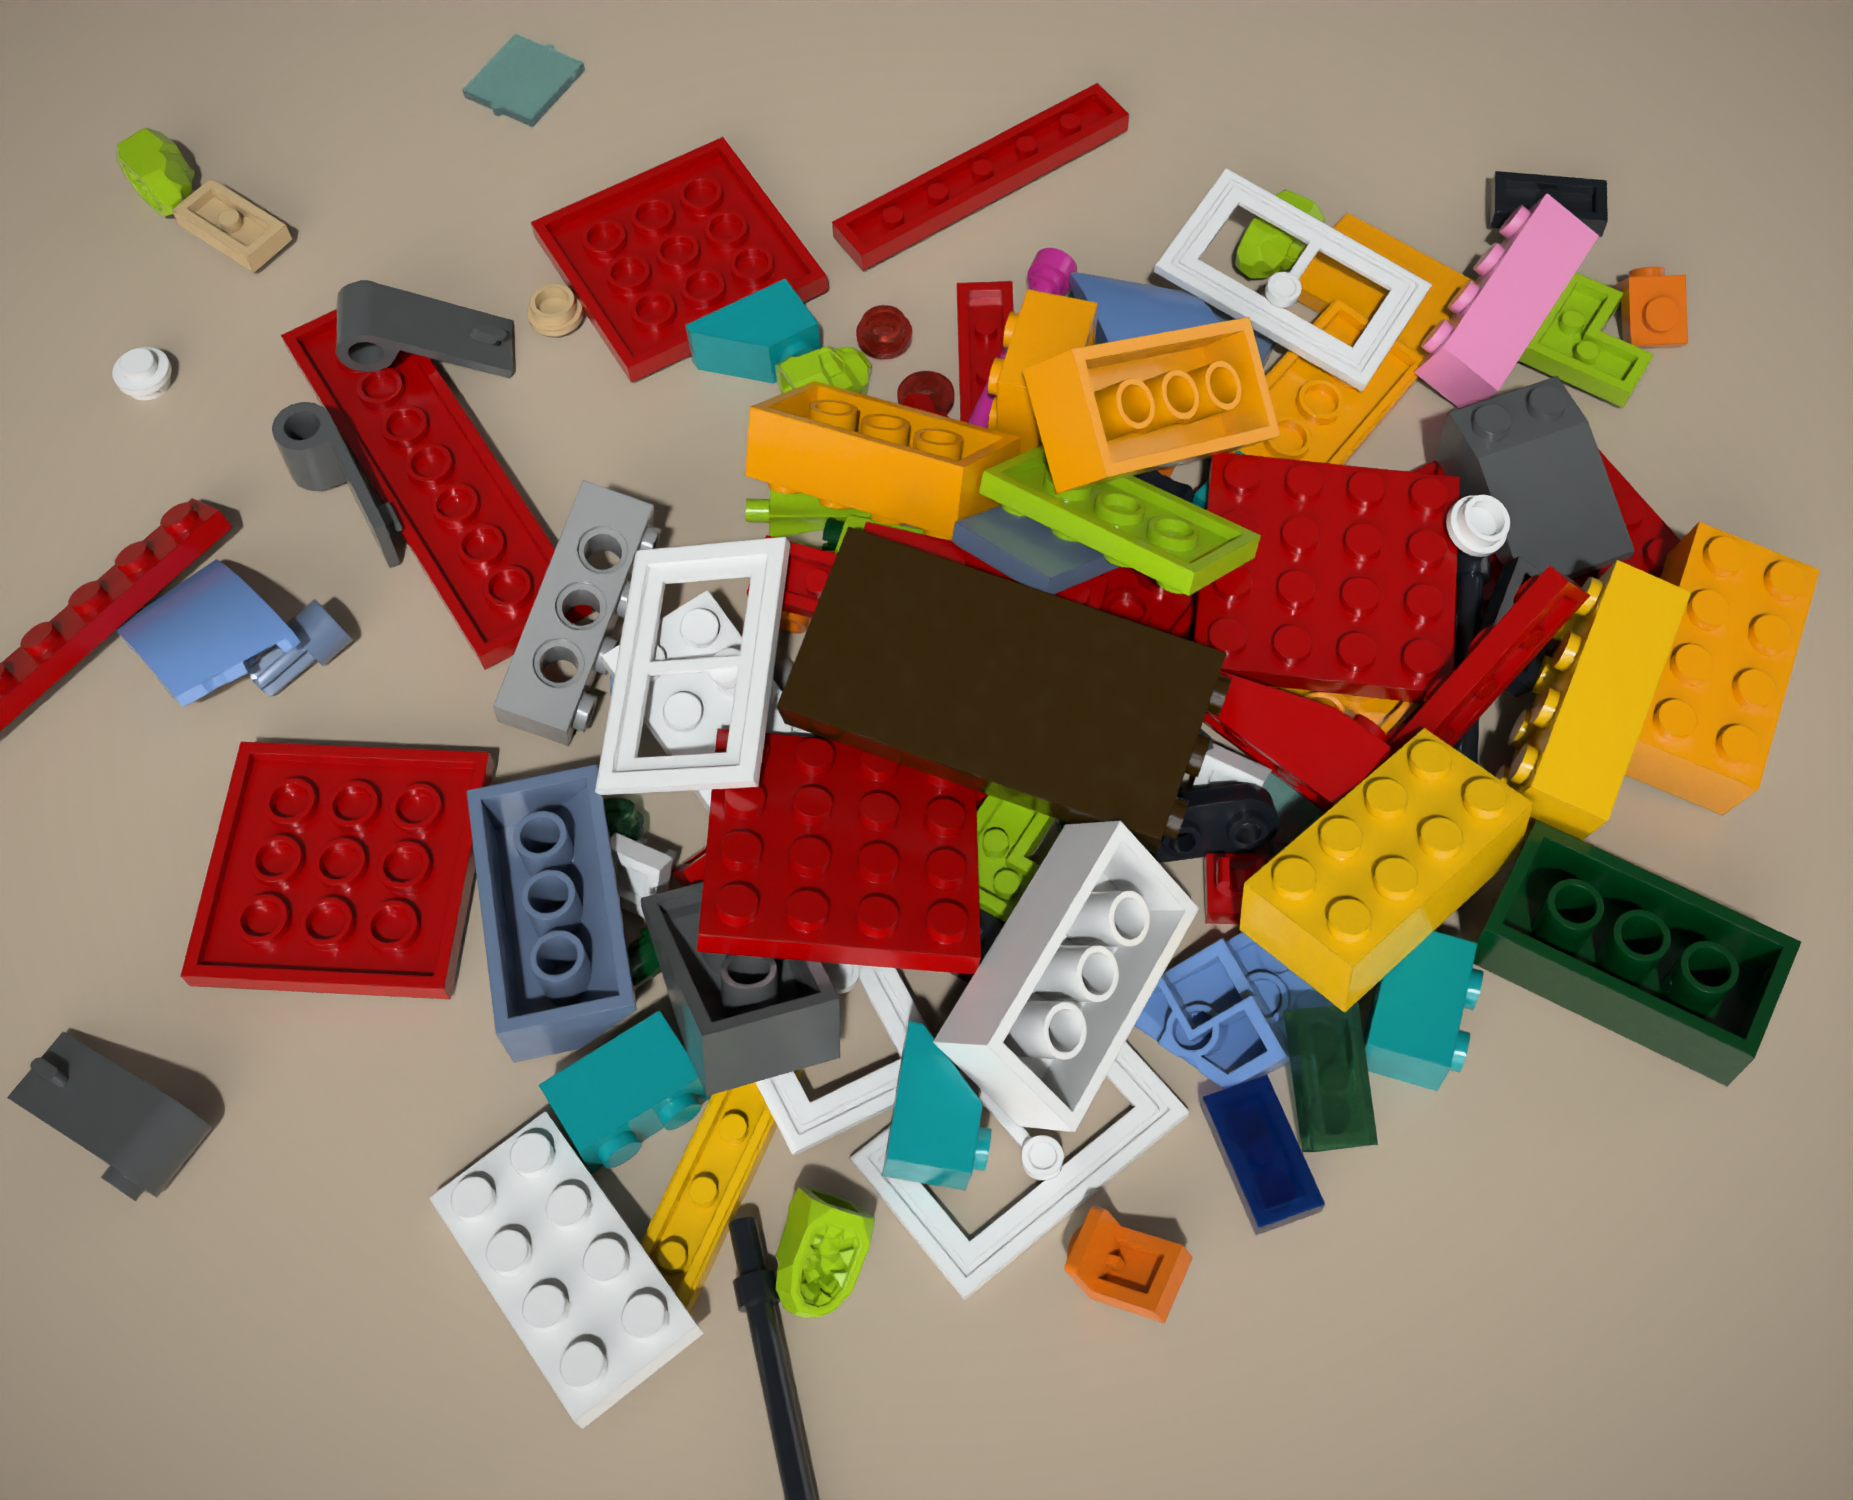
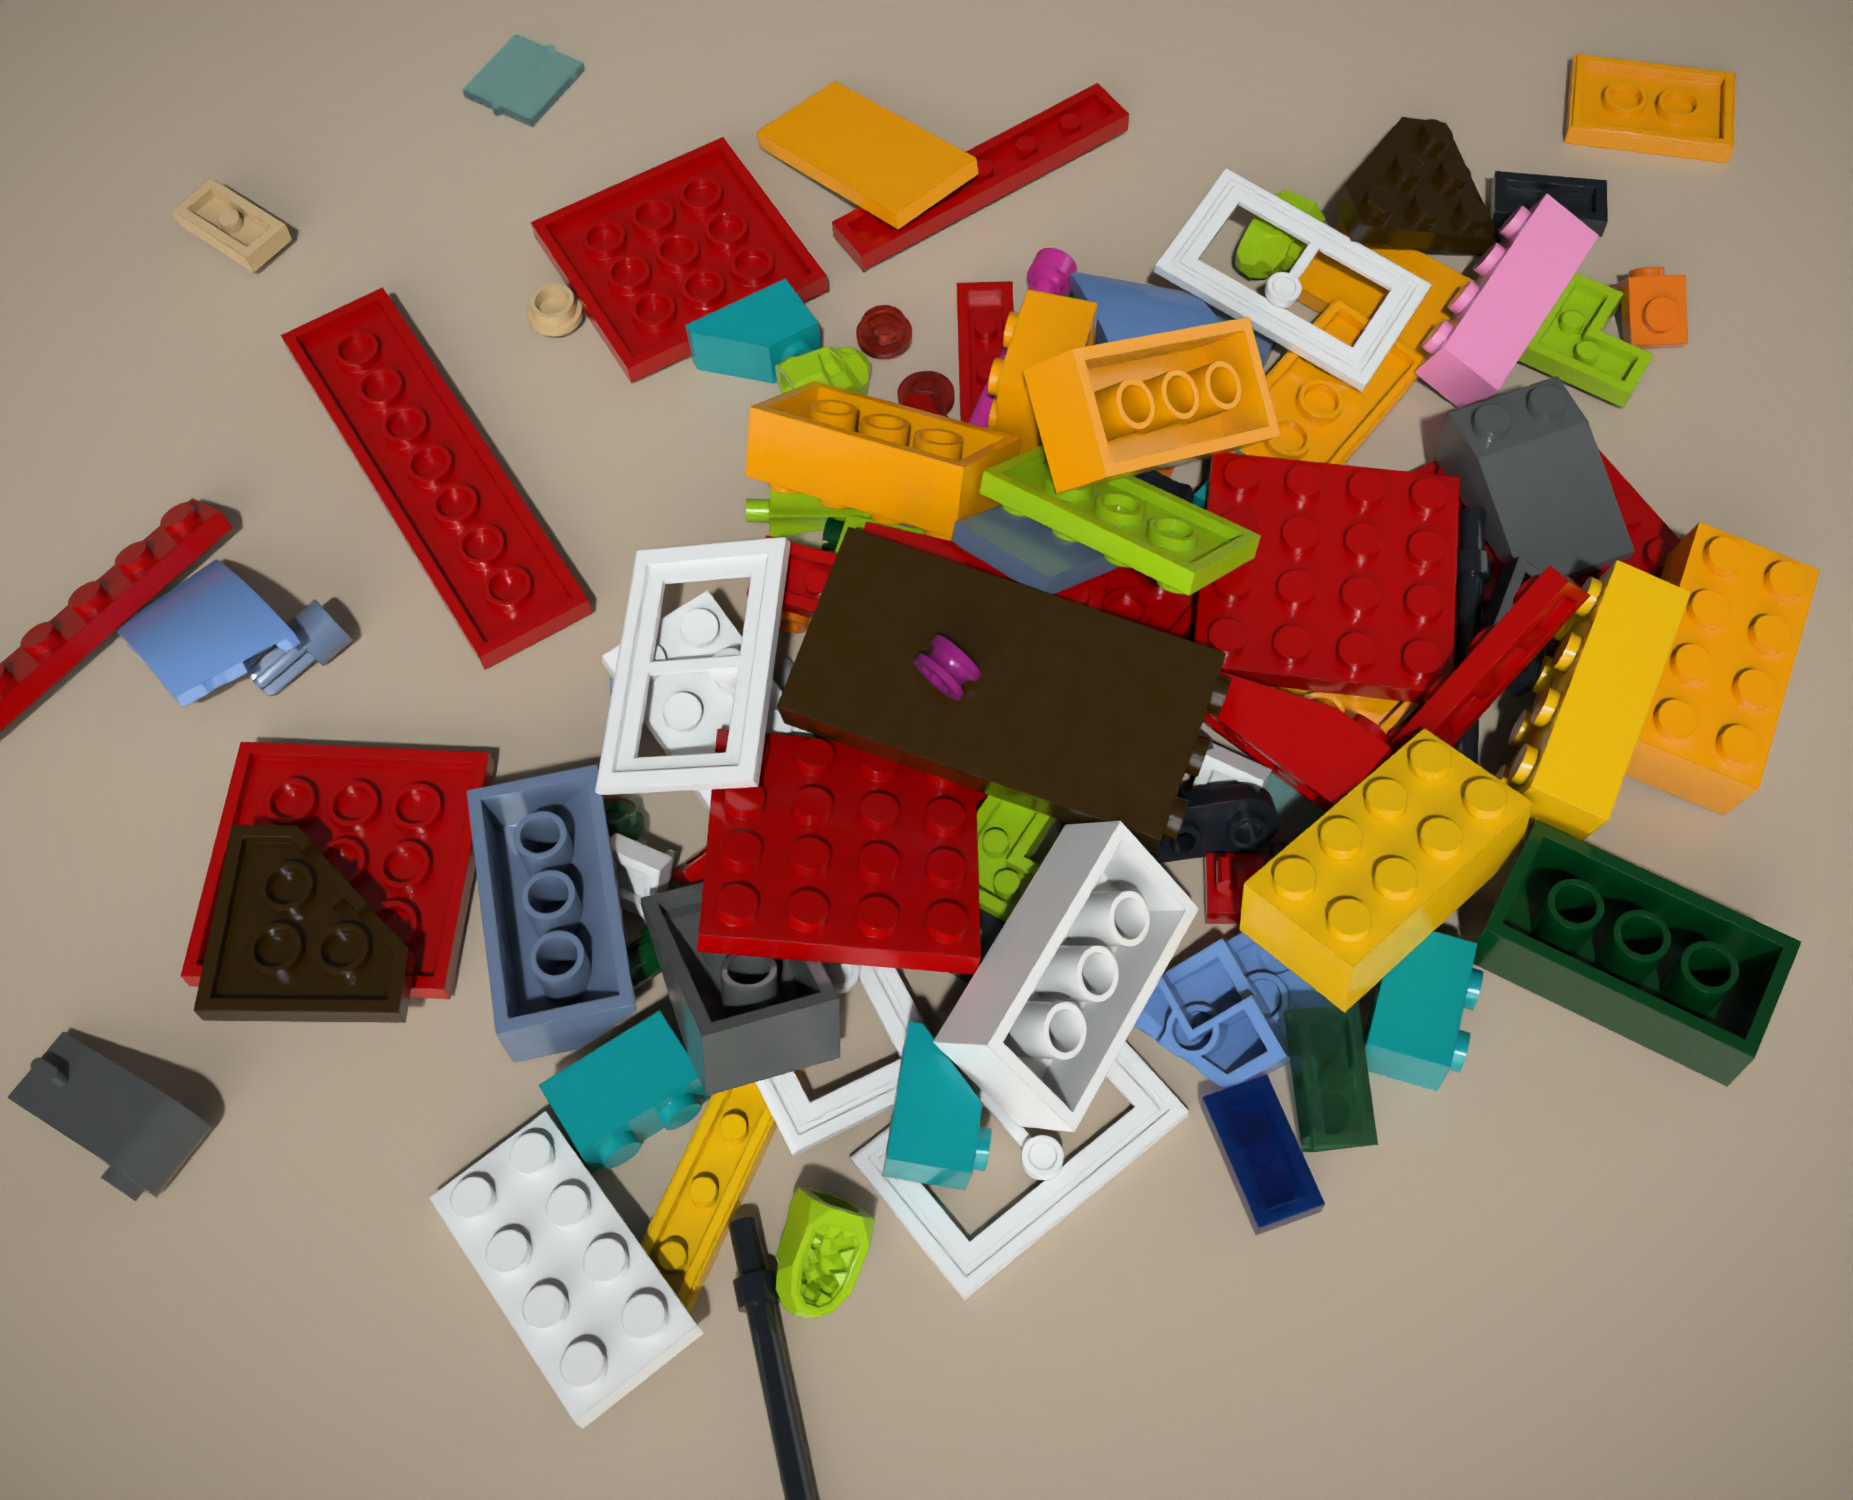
(143, 373): white plate -> none
(155, 170): lime rock -> none
(297, 939): none -> dark brown plate
(322, 461): dark grey door -> none
(381, 320): dark grey door -> none
(596, 522): light grey brick -> none
(867, 154): none -> light orange tile
(947, 667): none -> magenta bush
(1126, 1266): orange bracket -> none
(1417, 194): none -> dark brown plate
(1478, 524): white plate -> none
(1651, 108): none -> light orange tile

